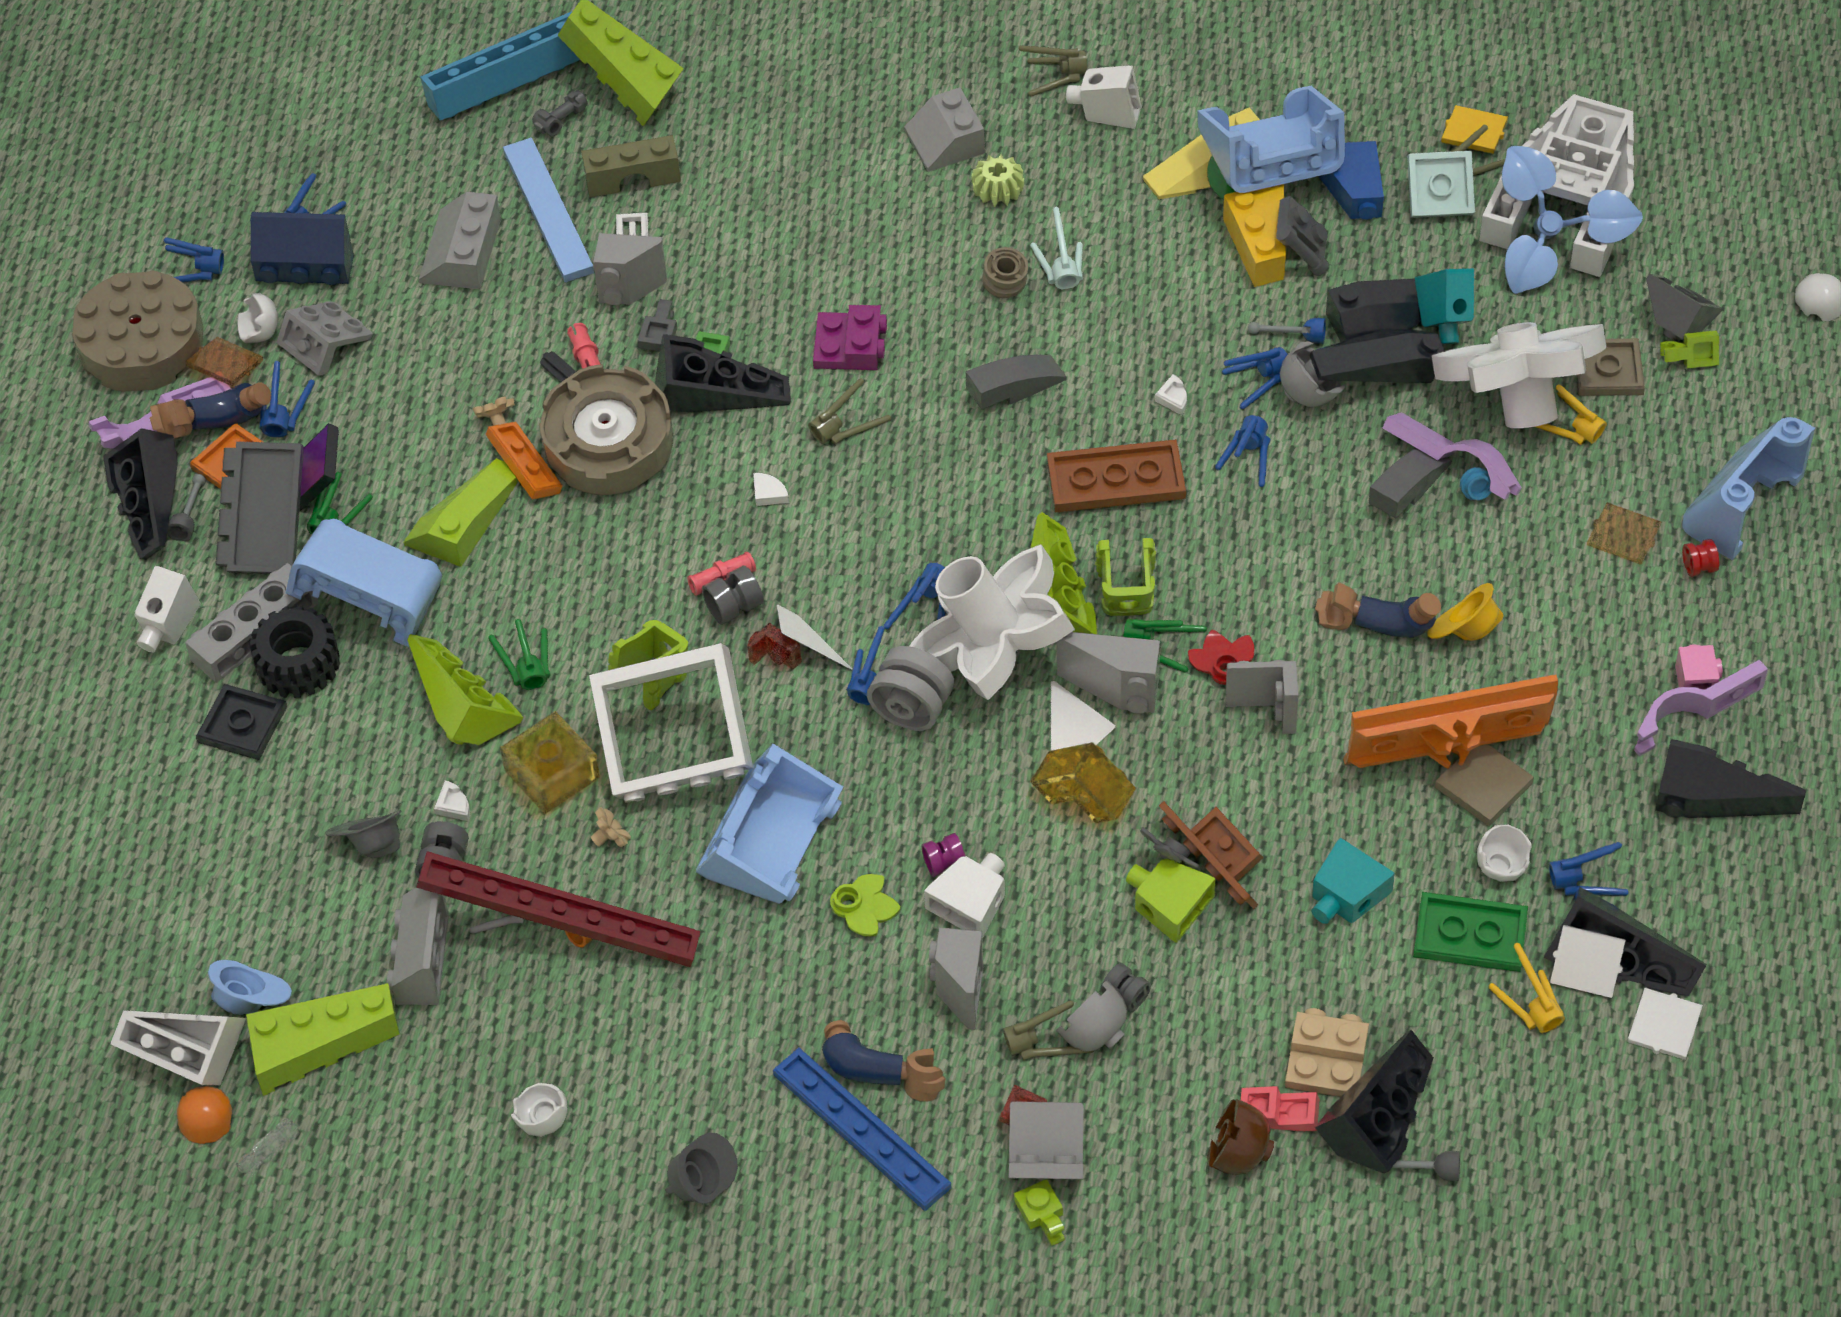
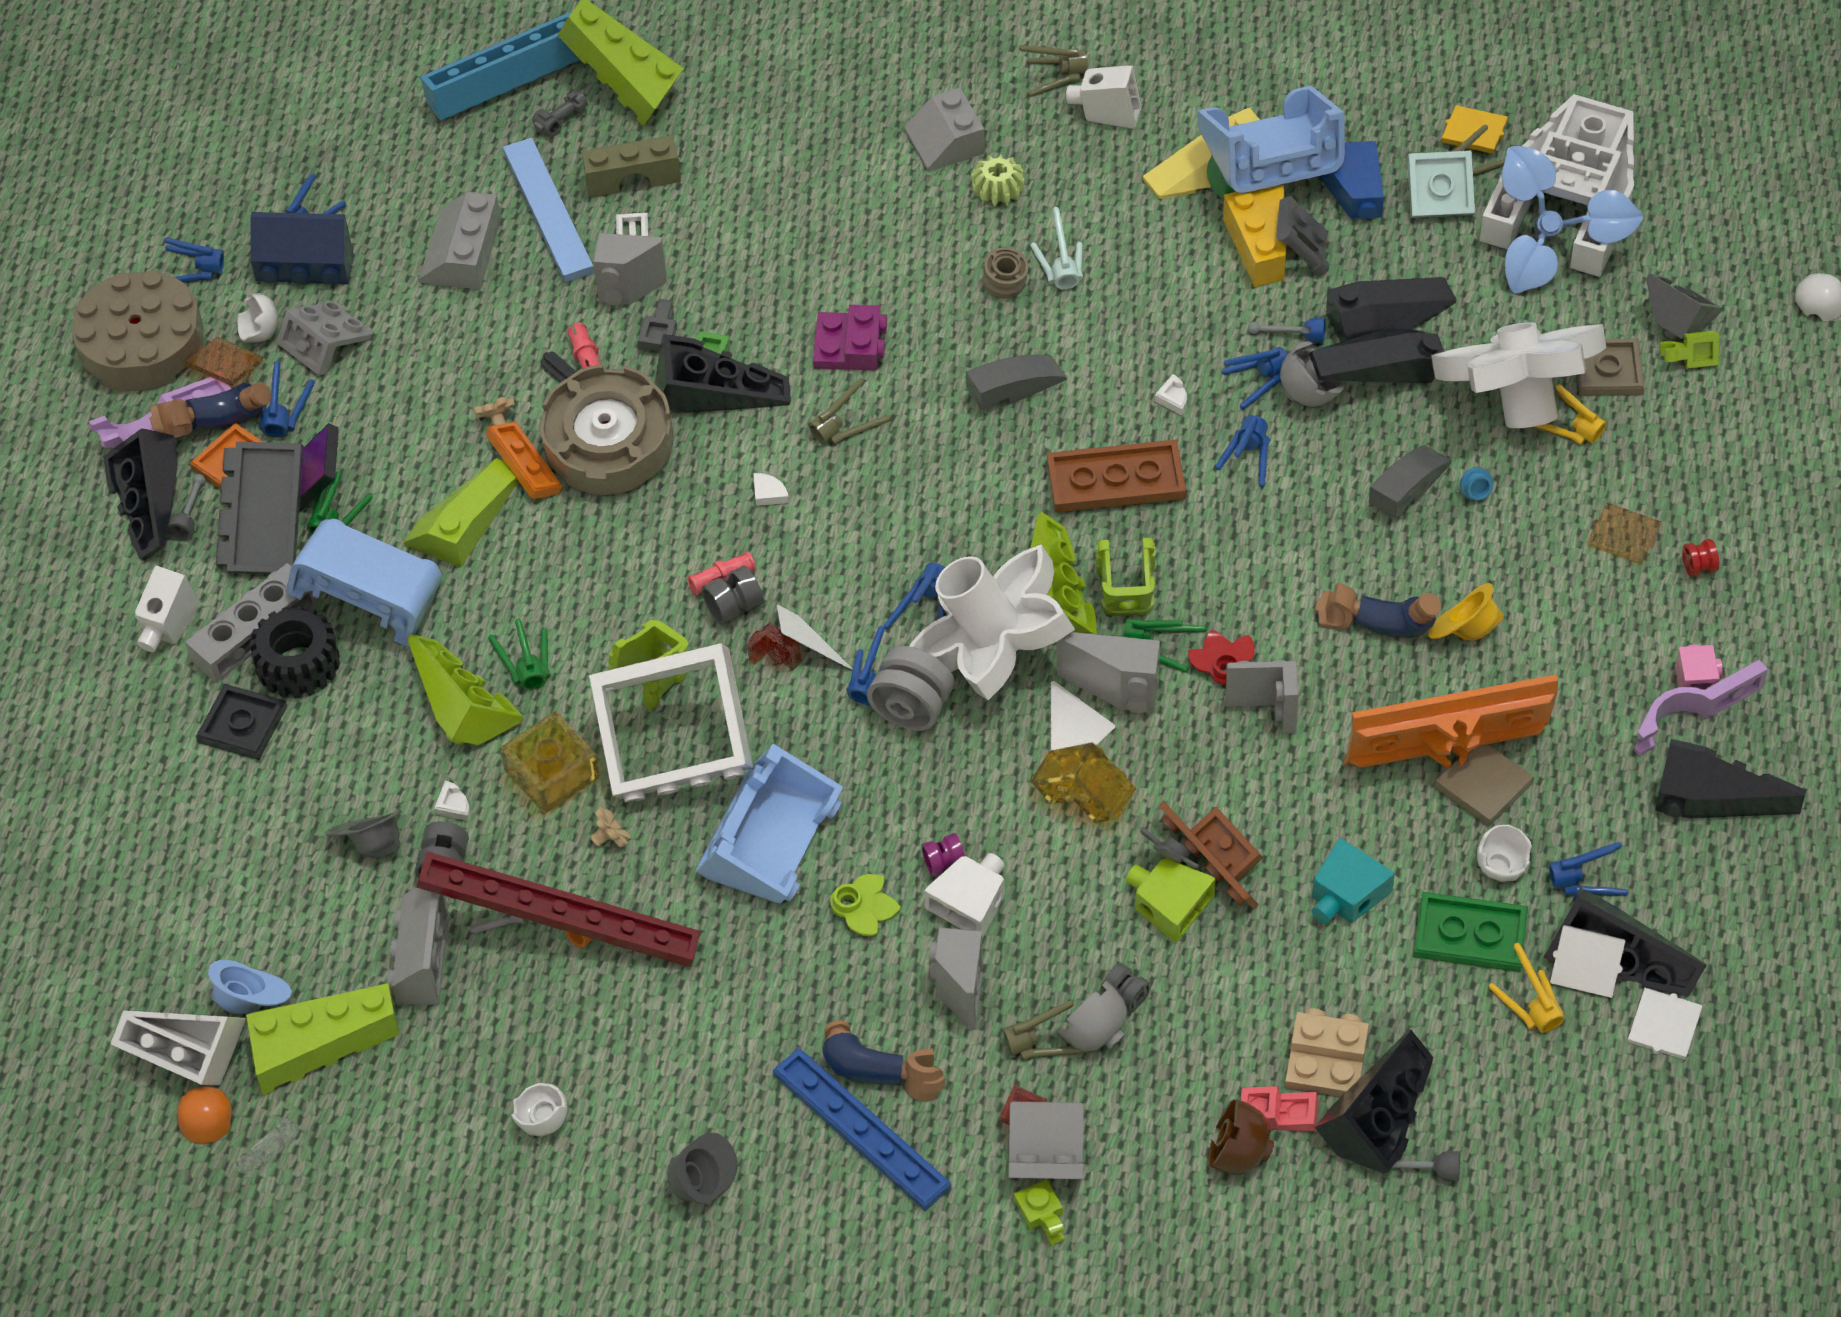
(1435, 445): lavender piece -> none
(1446, 301): teal torso -> none
(1768, 458): light blue windscreen -> none

